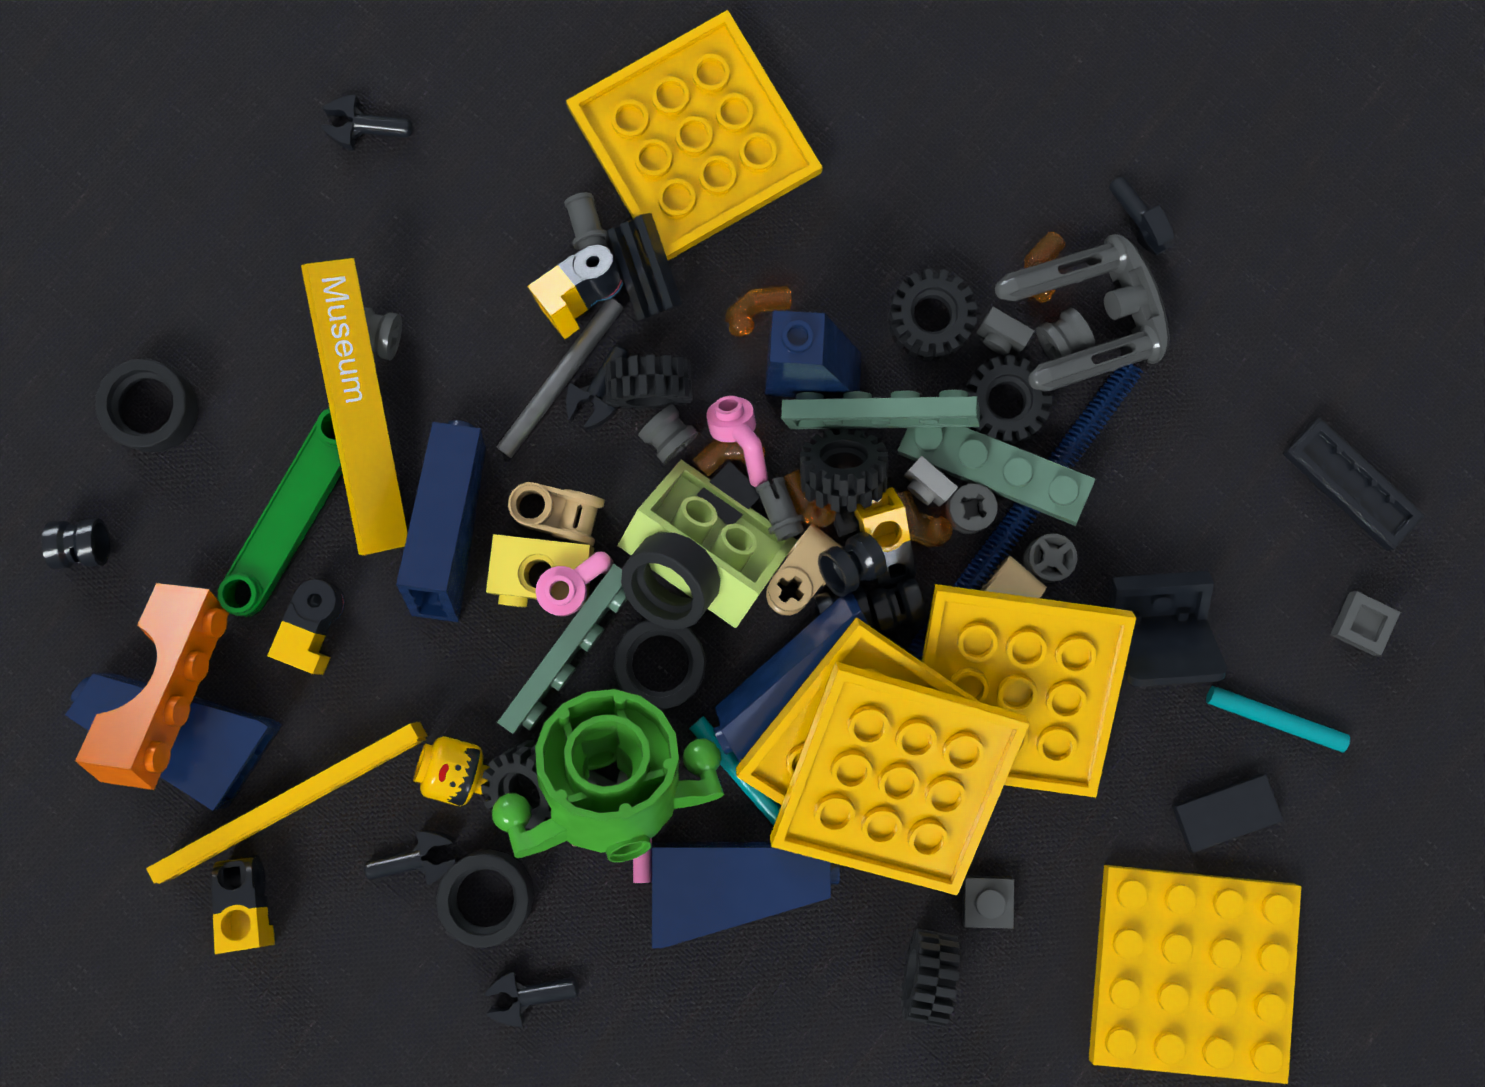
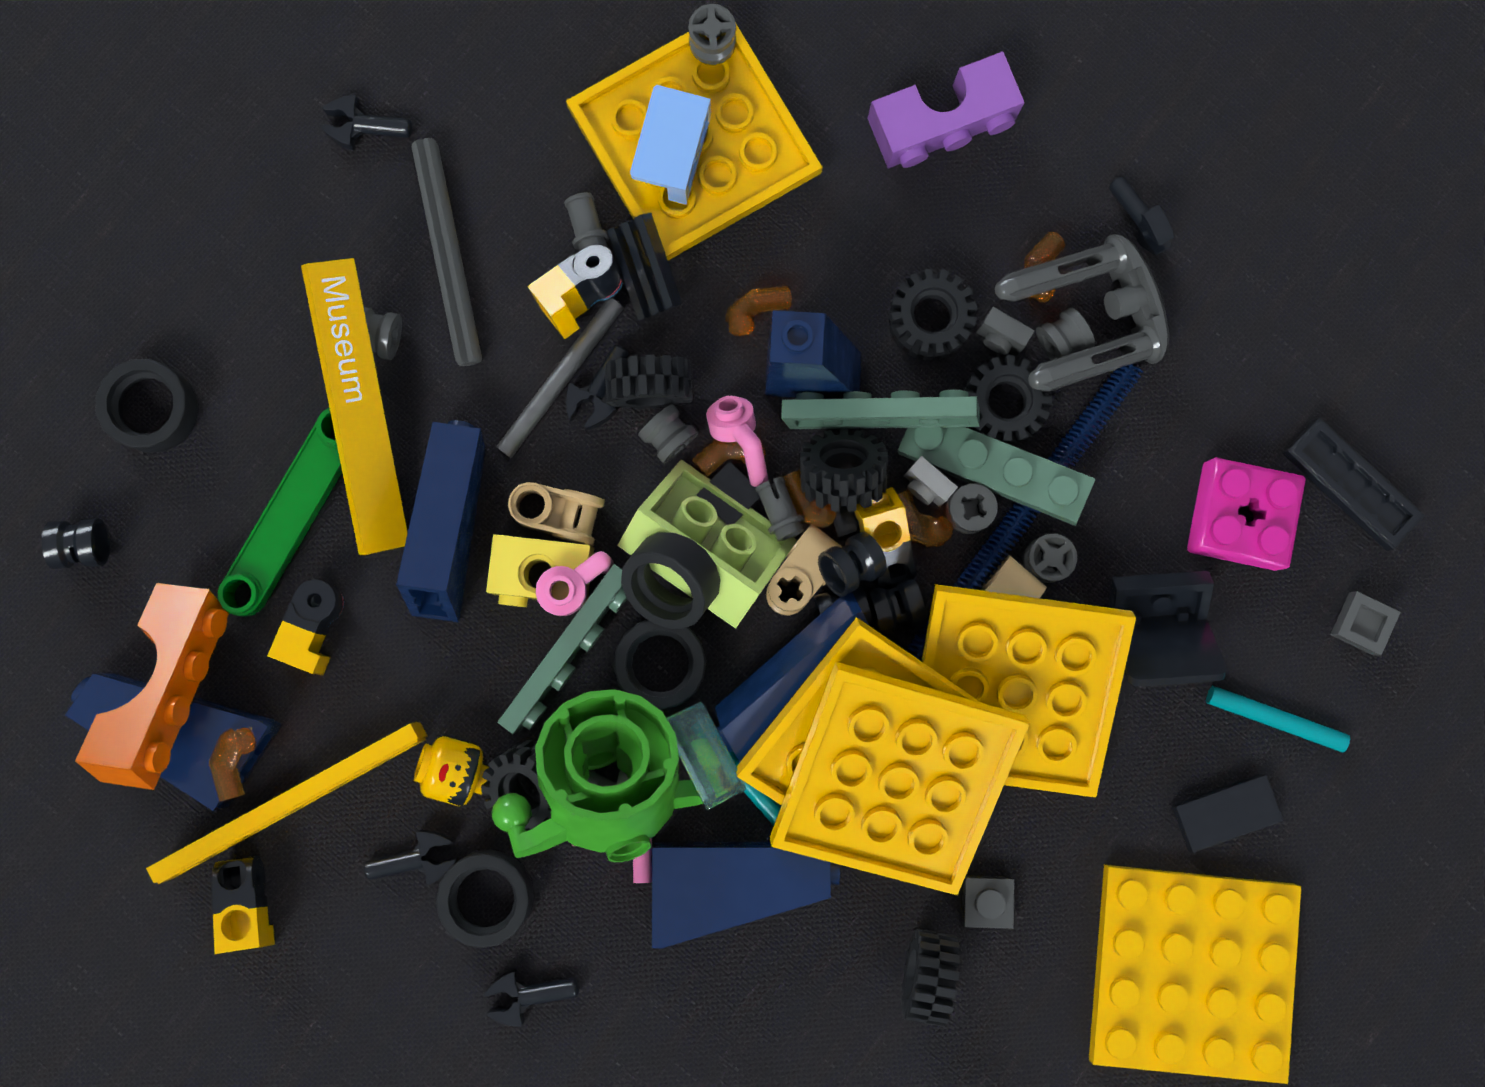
(225, 759): none -> clear orange arm
(446, 252): none -> dark grey axle
(671, 141): none -> light blue panel
(705, 756): none -> clear light blue tile
(712, 21): none -> dark grey wheel
(911, 130): none -> medium lavender arch
(1271, 497): none -> dark pink brick

